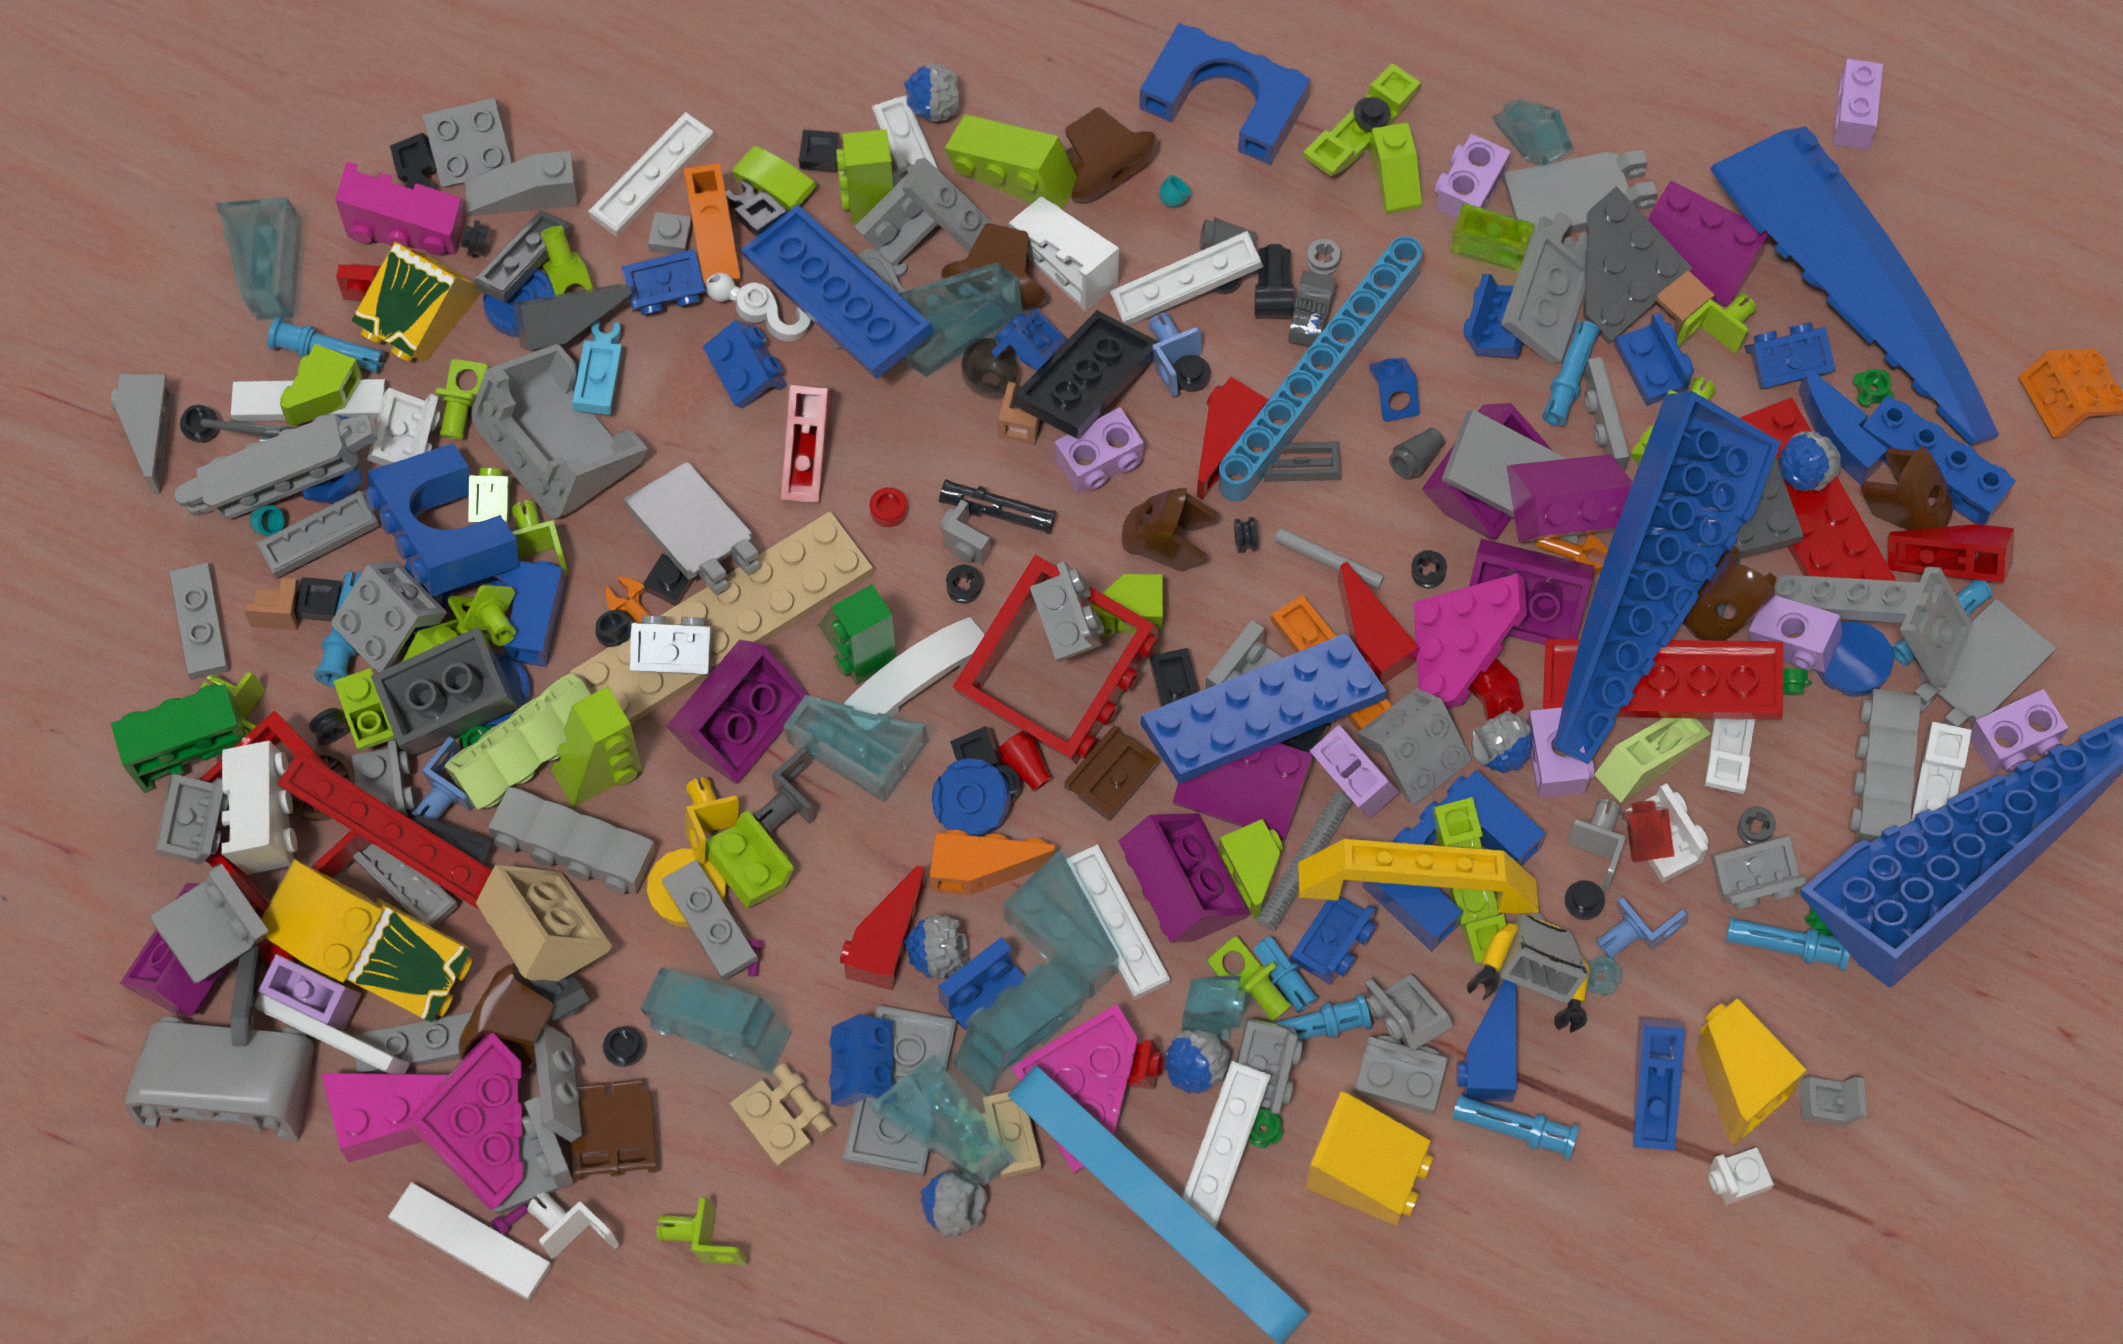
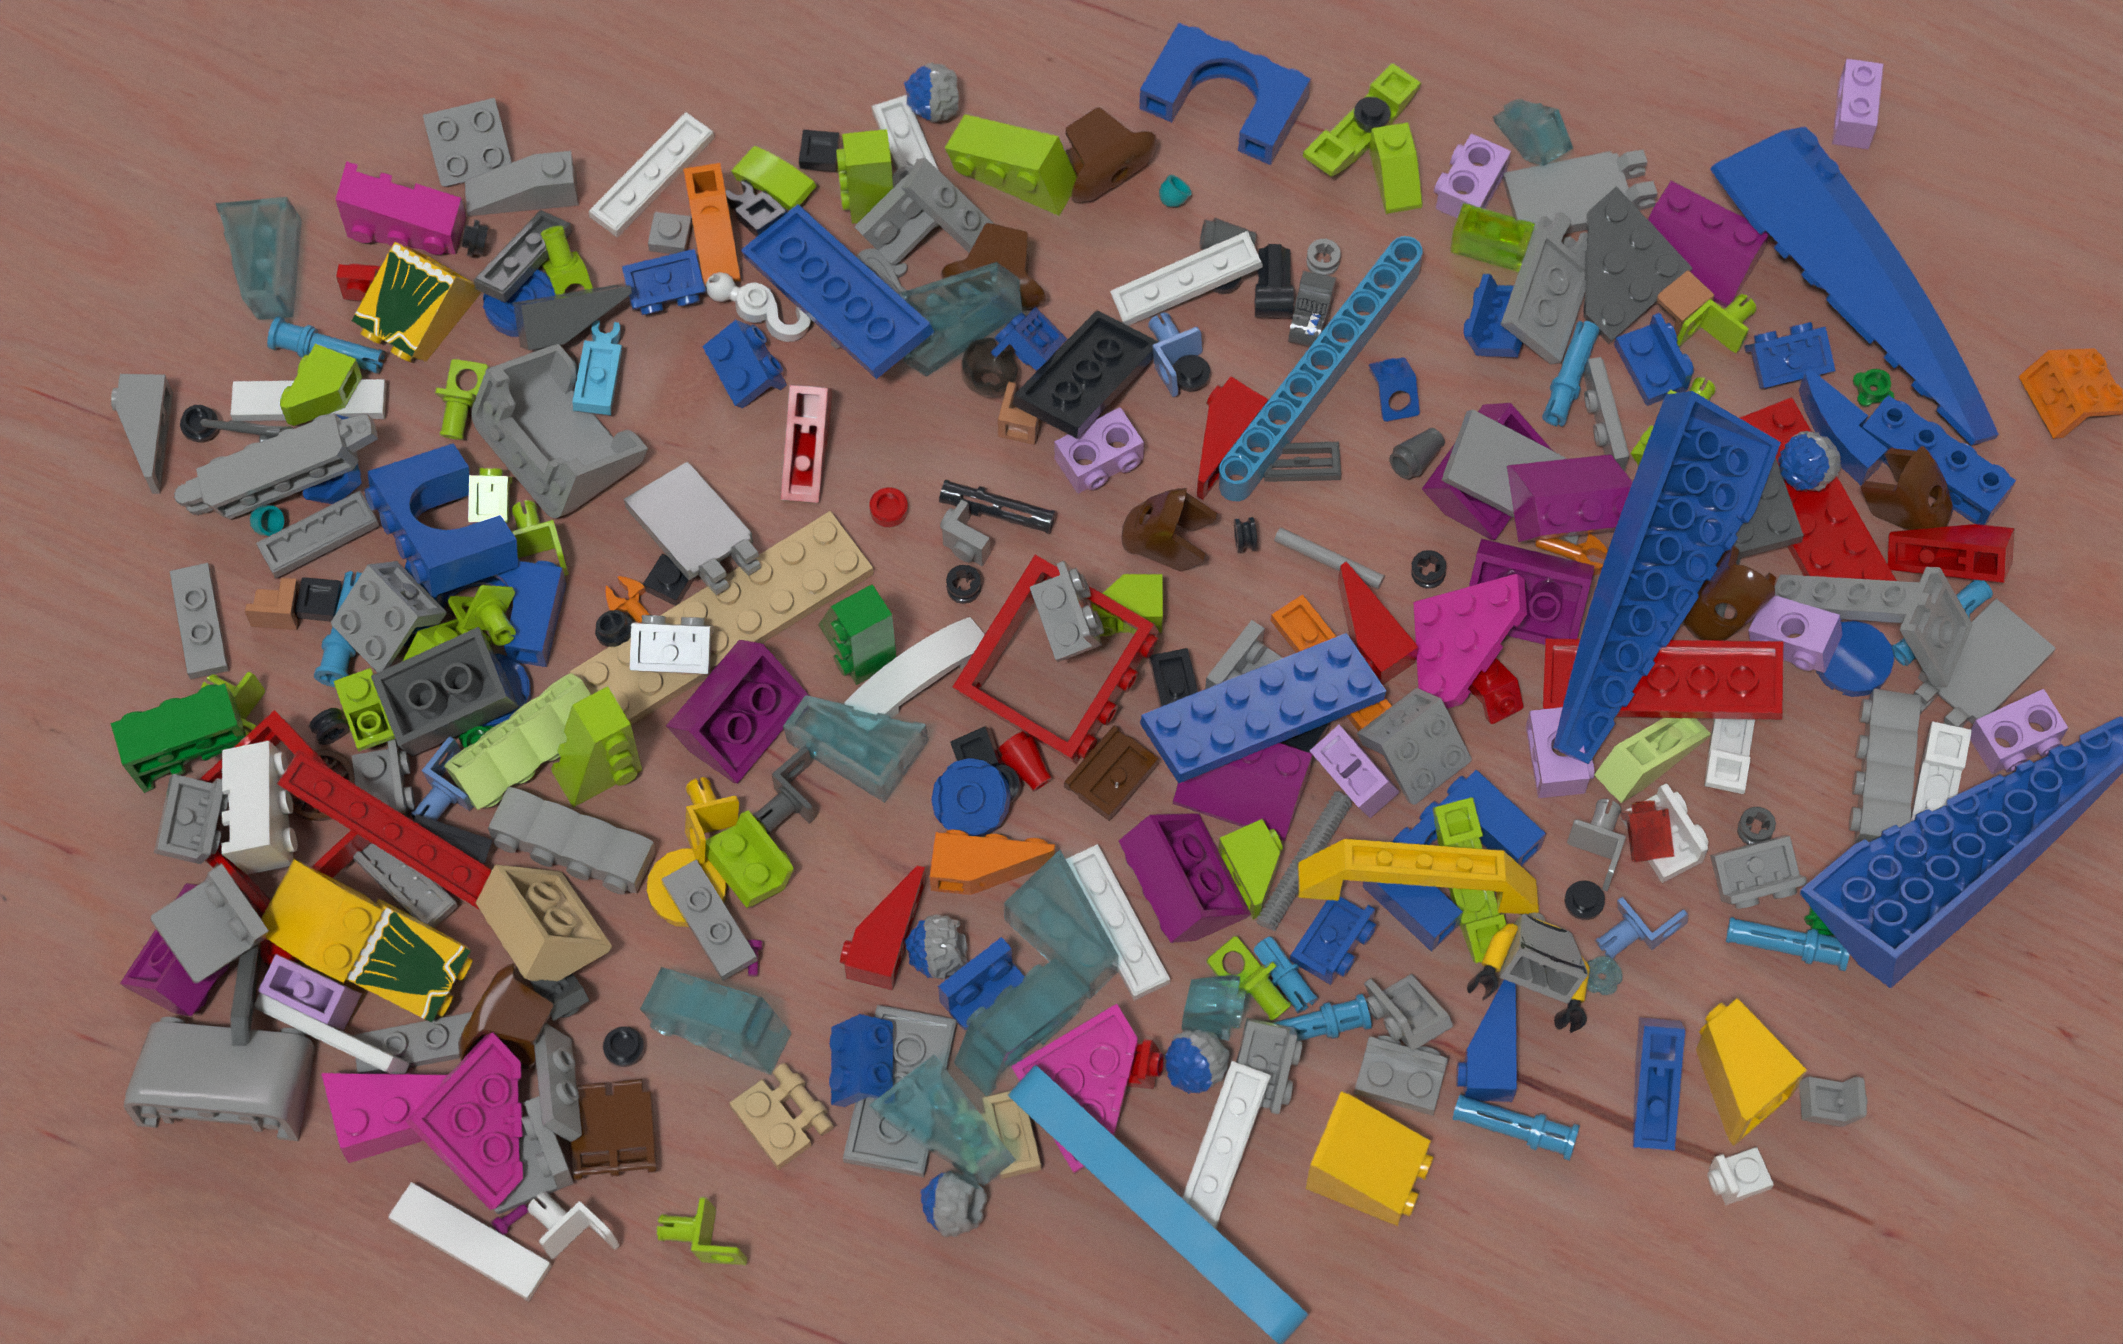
(403, 427): white bracket -> none
(414, 161): black plate -> none
(1069, 252): white wedge -> none
(1271, 1135): green plate -> none
(1502, 742): light grey piece -> none
(1795, 681): green plate -> none

